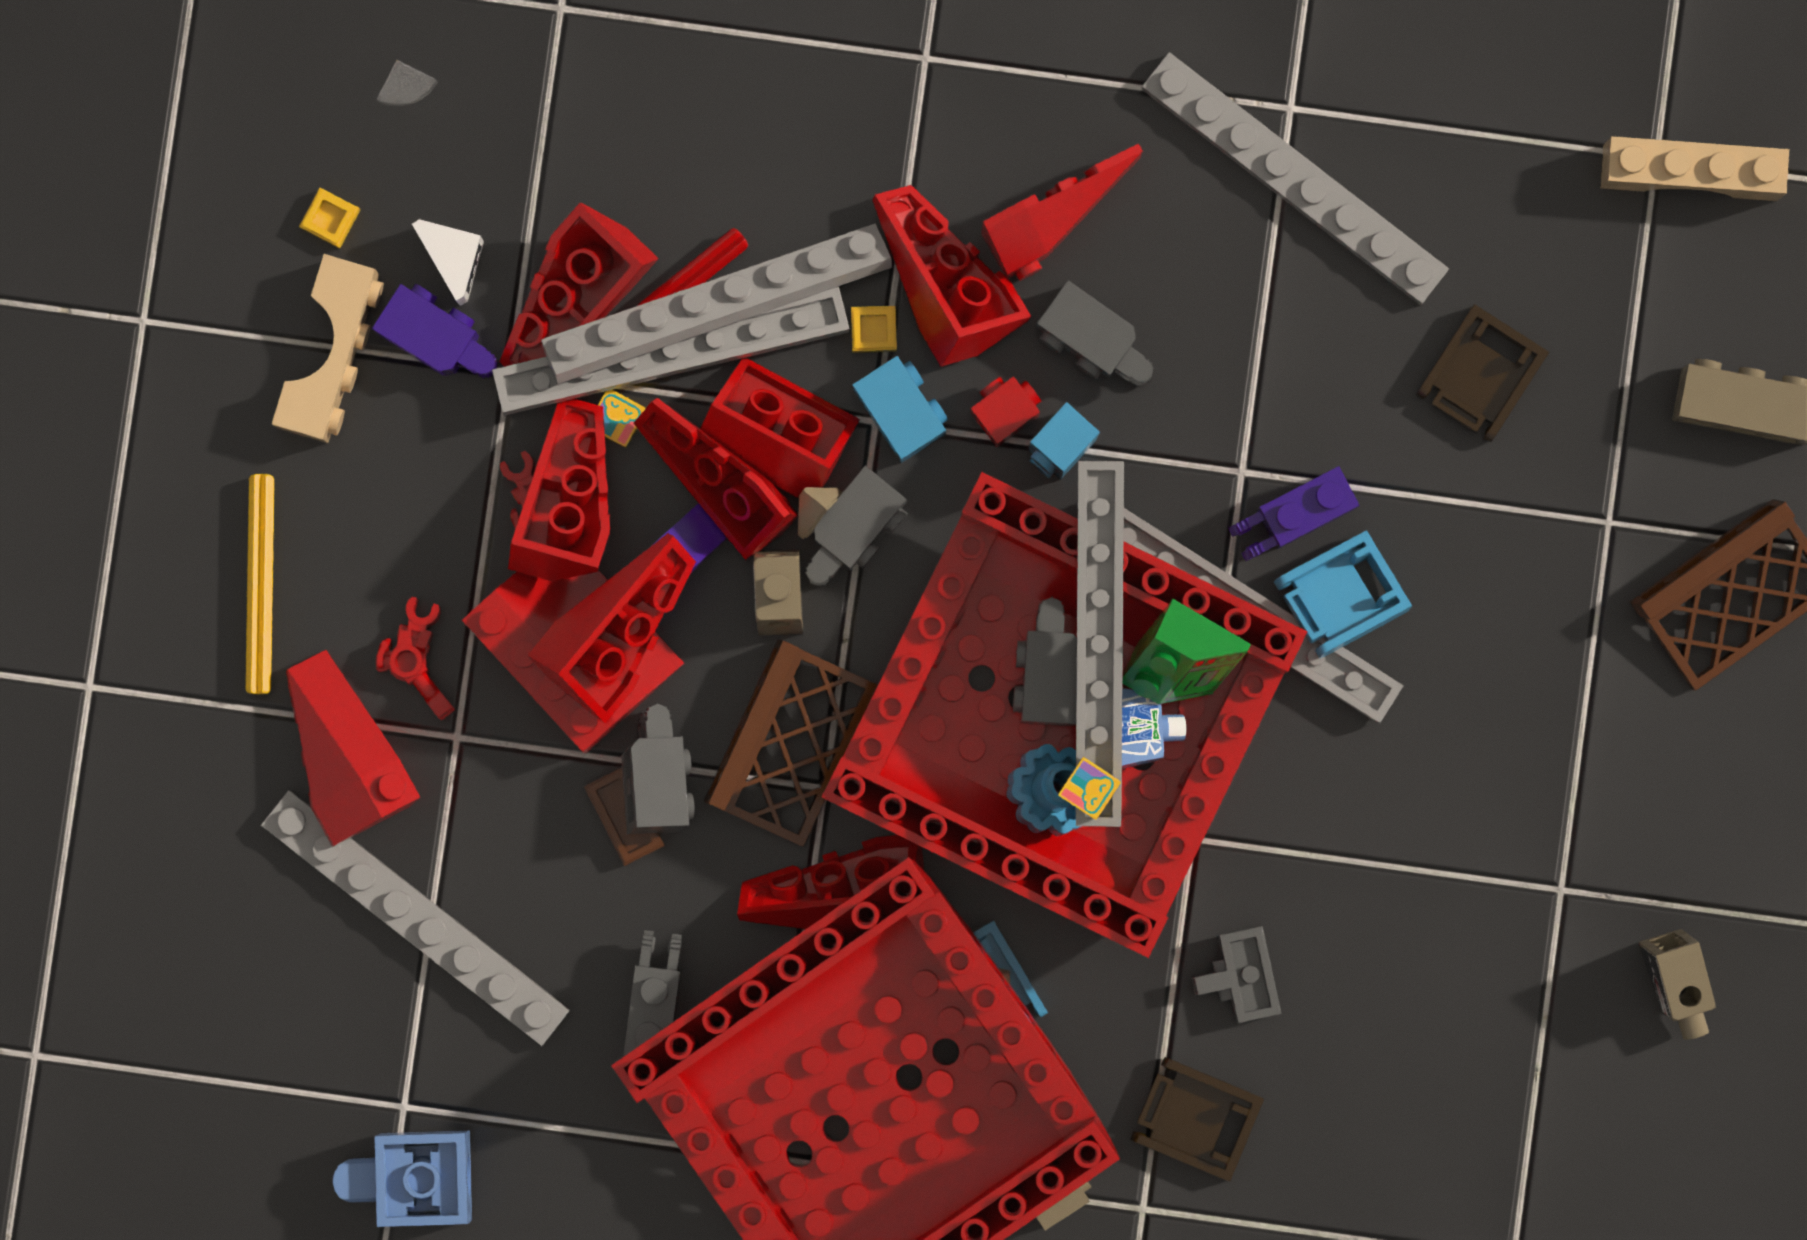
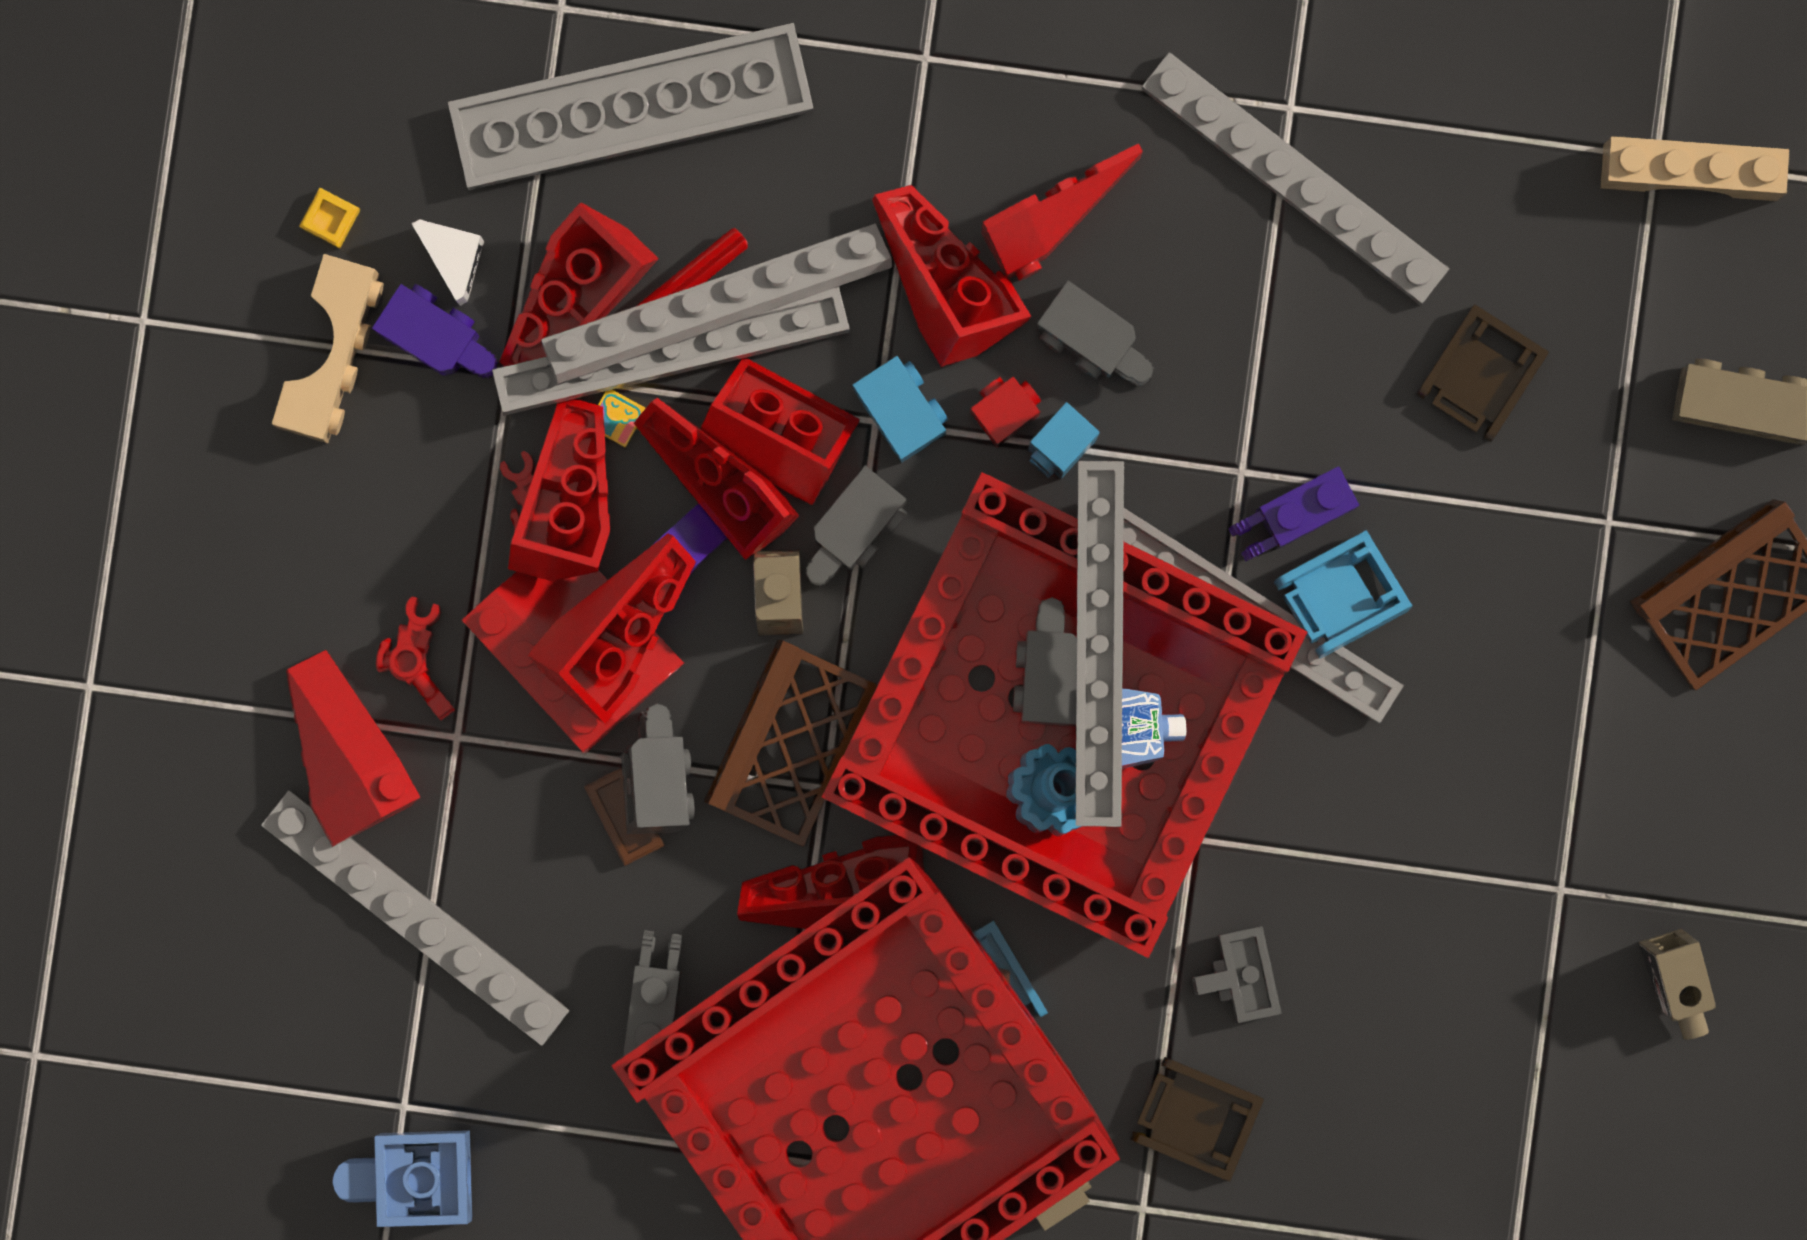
(259, 584): yellow axle -> none
(405, 85): clear tile -> none
(630, 106): none -> light grey plate
(813, 505): dark tan slope -> none
(873, 329): yellow tile -> none
(1089, 788): tile -> none
(1182, 656): green slope -> none

